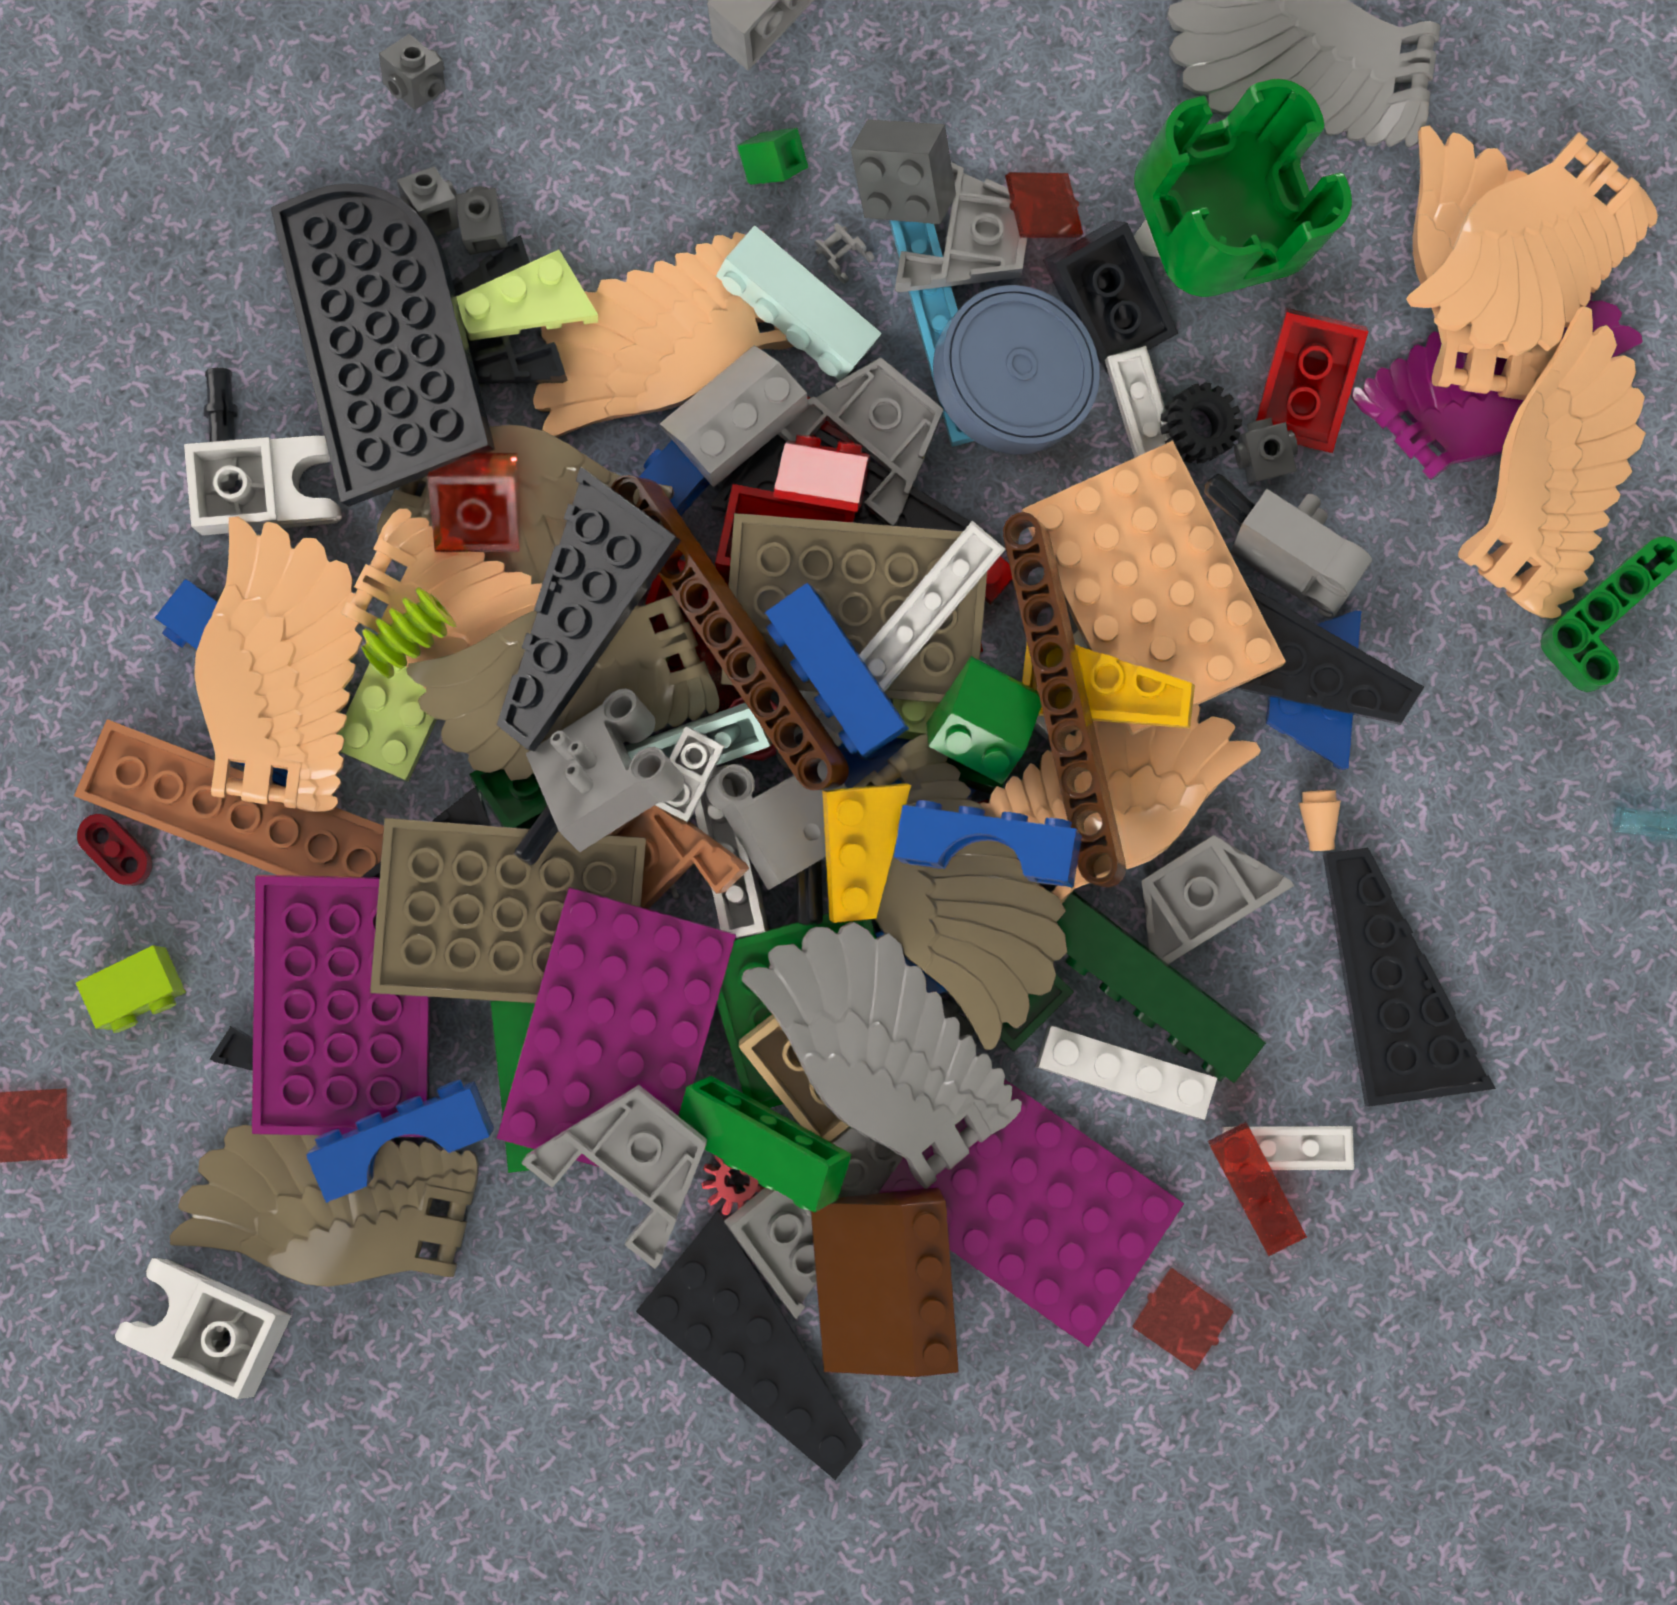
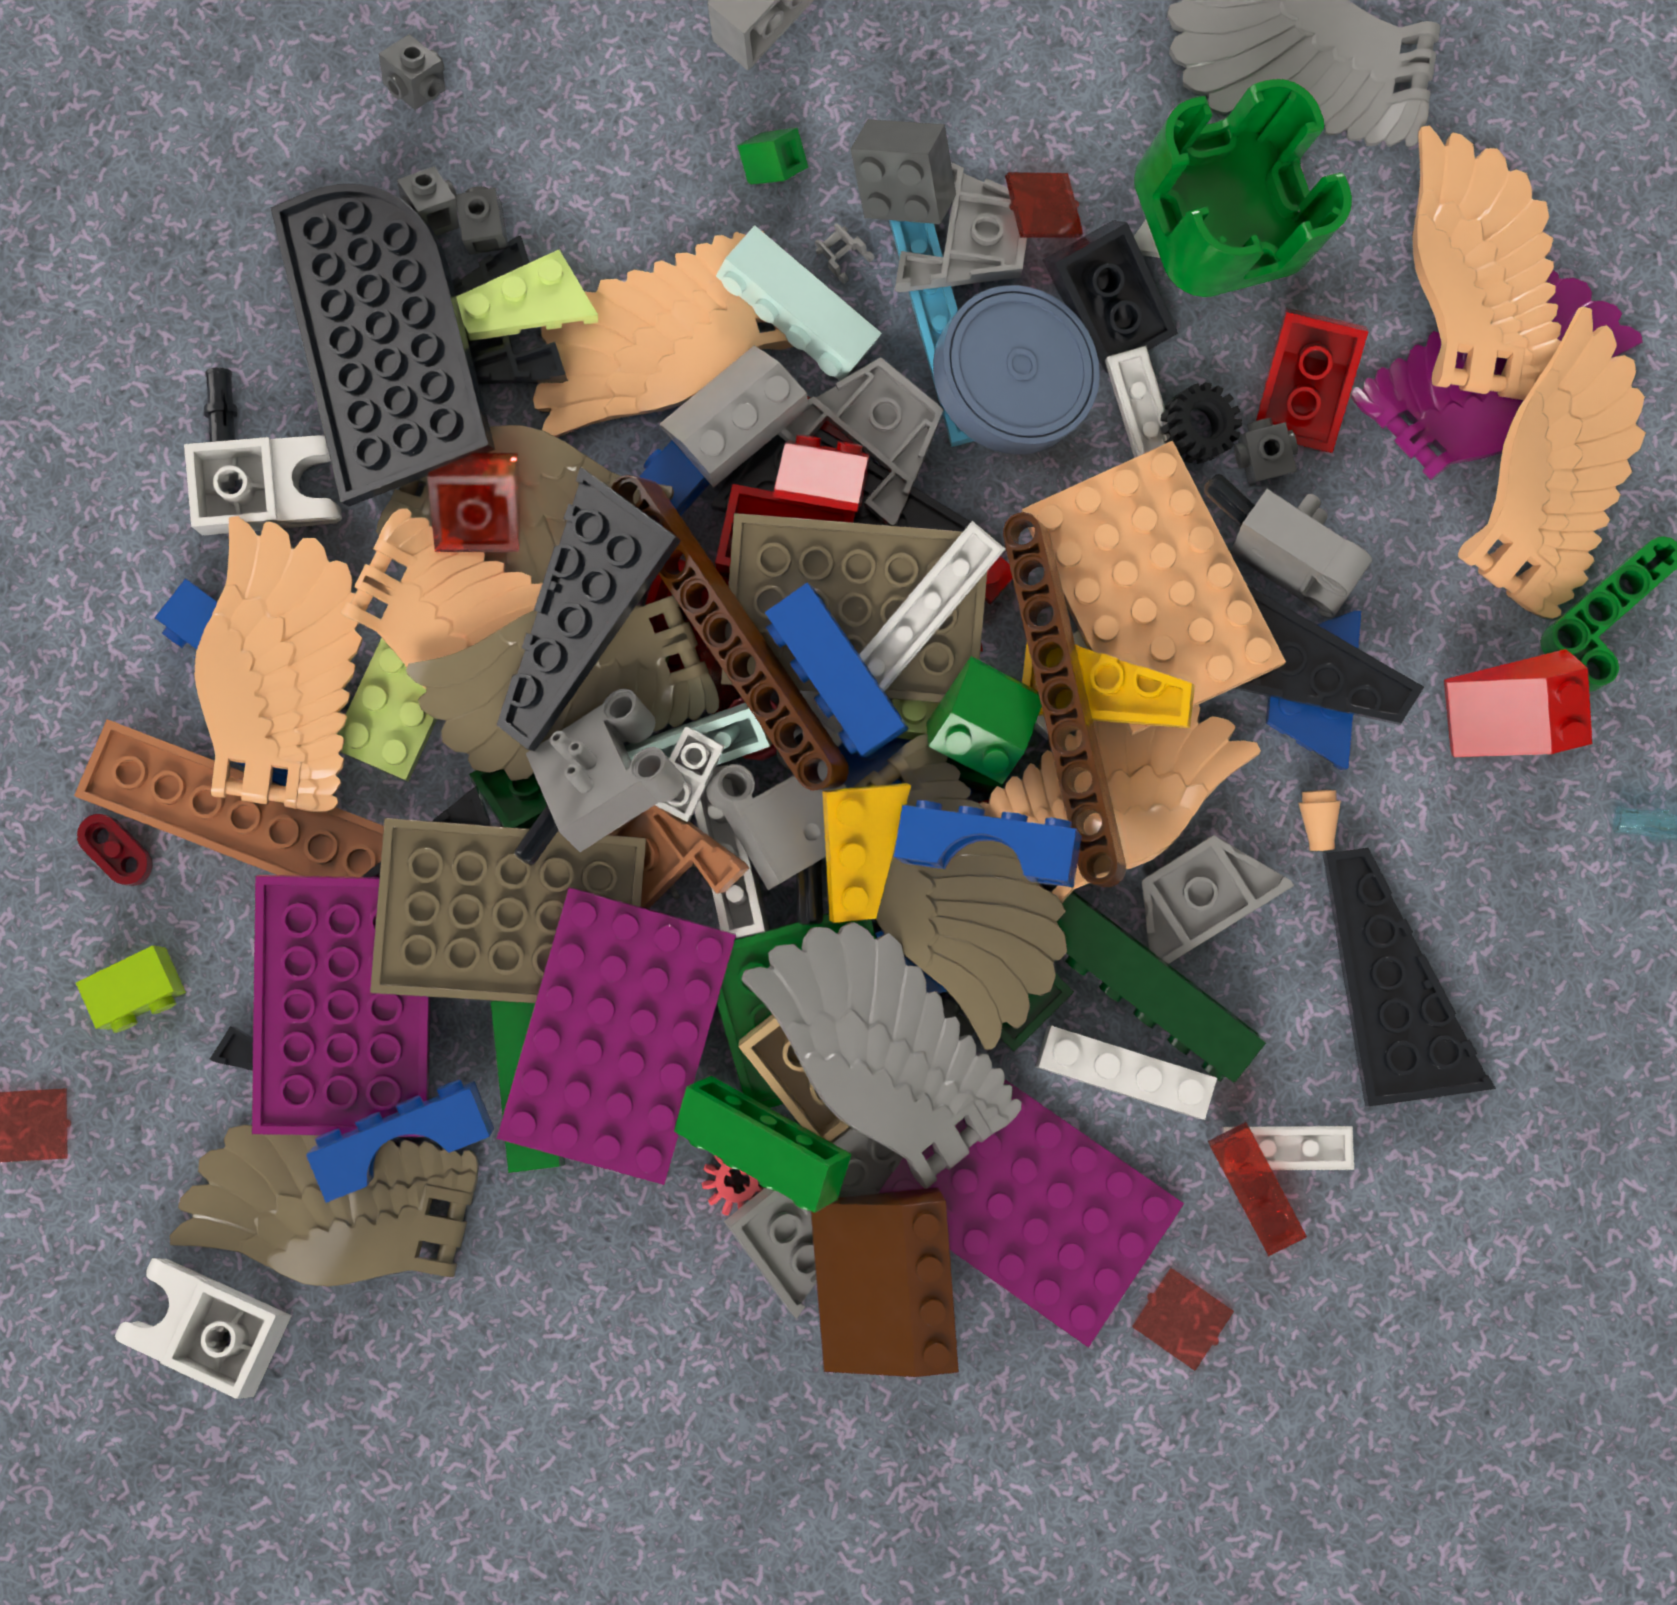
(406, 633): lime piece -> none
(641, 1149): light grey wing -> none
(736, 1332): black wing -> none
(1520, 708): none -> slope
(1537, 252): light nougat animal -> none

